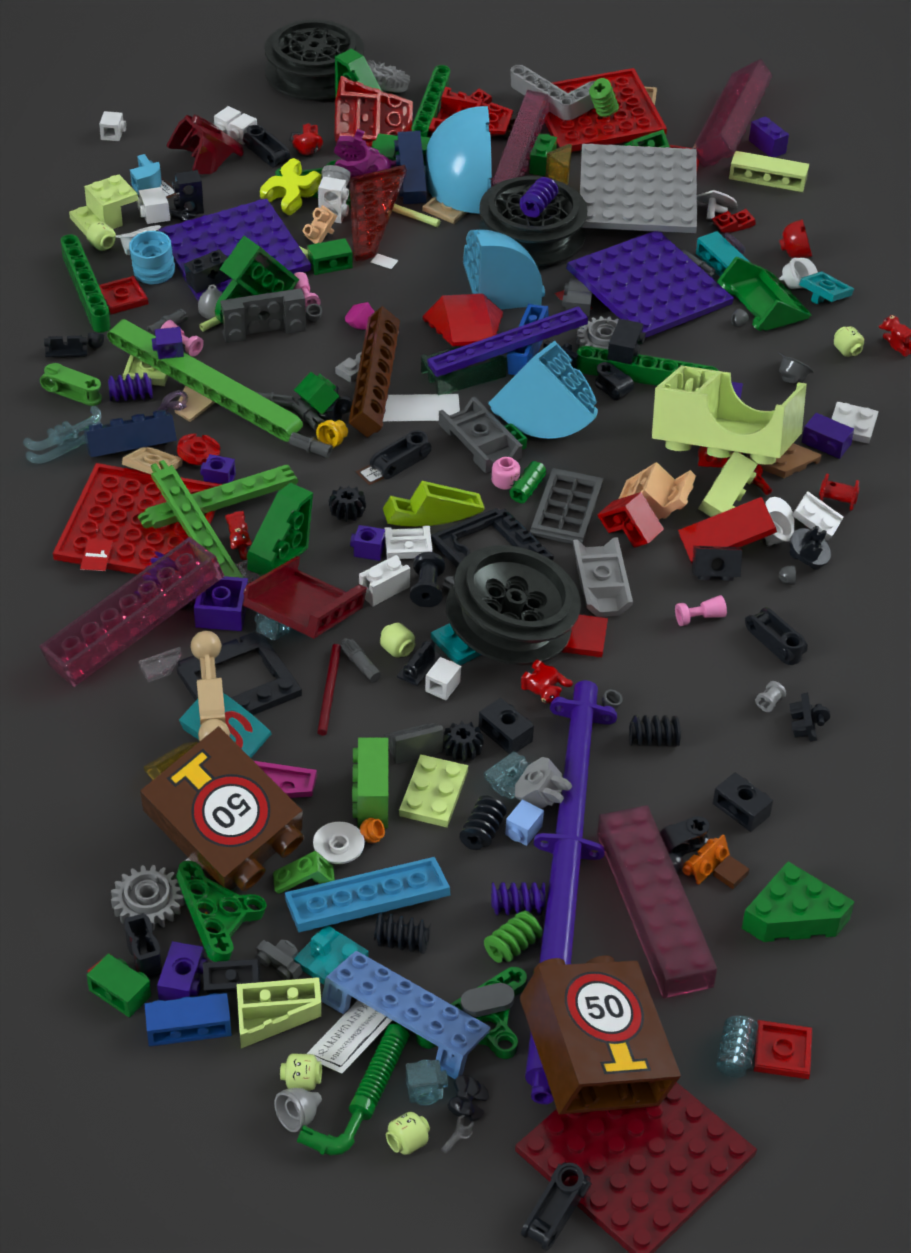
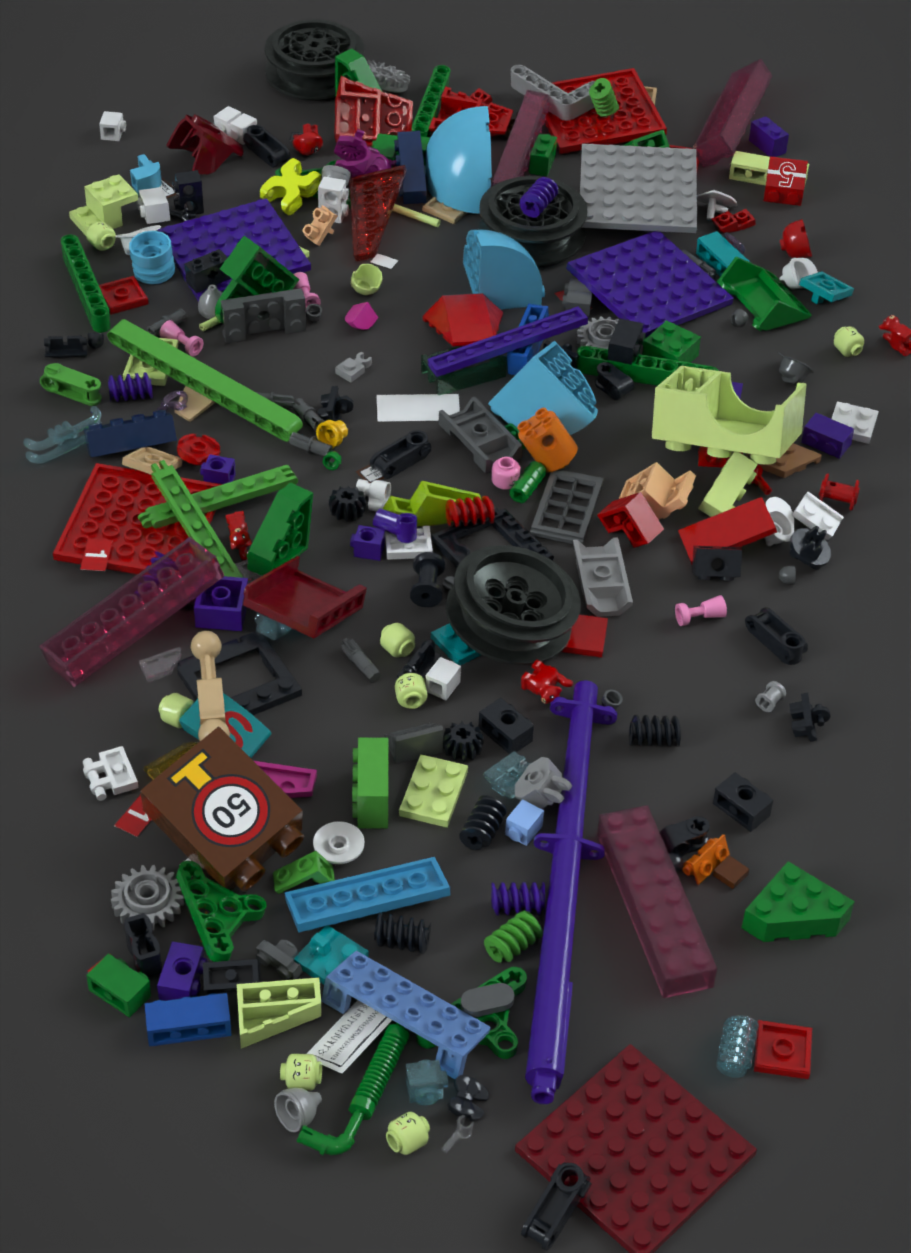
(117, 769): none -> white plate
(134, 819): none -> red sticker
(168, 343): dark purple brick -> none
(173, 708): none -> yellowish green head
(317, 392): green brick -> none
(328, 464): none -> green hinge
(329, 690): dark red axle -> none
(330, 256): green brick -> none
(366, 279): none -> yellowish green hair
(372, 830): orange plate -> none
(374, 372): reddish brown brick -> none
(377, 491): none -> white piece
(385, 580): white brick -> none
(401, 525): none -> dark purple piece
(411, 690): none -> yellowish green head
(469, 509): none -> red piece
(547, 440): none -> orange cylinder
(559, 164): clear yellow slope -> none
(598, 1035): reddish brown brick -> none
(672, 343): none -> green brick
(785, 181): none -> red slope

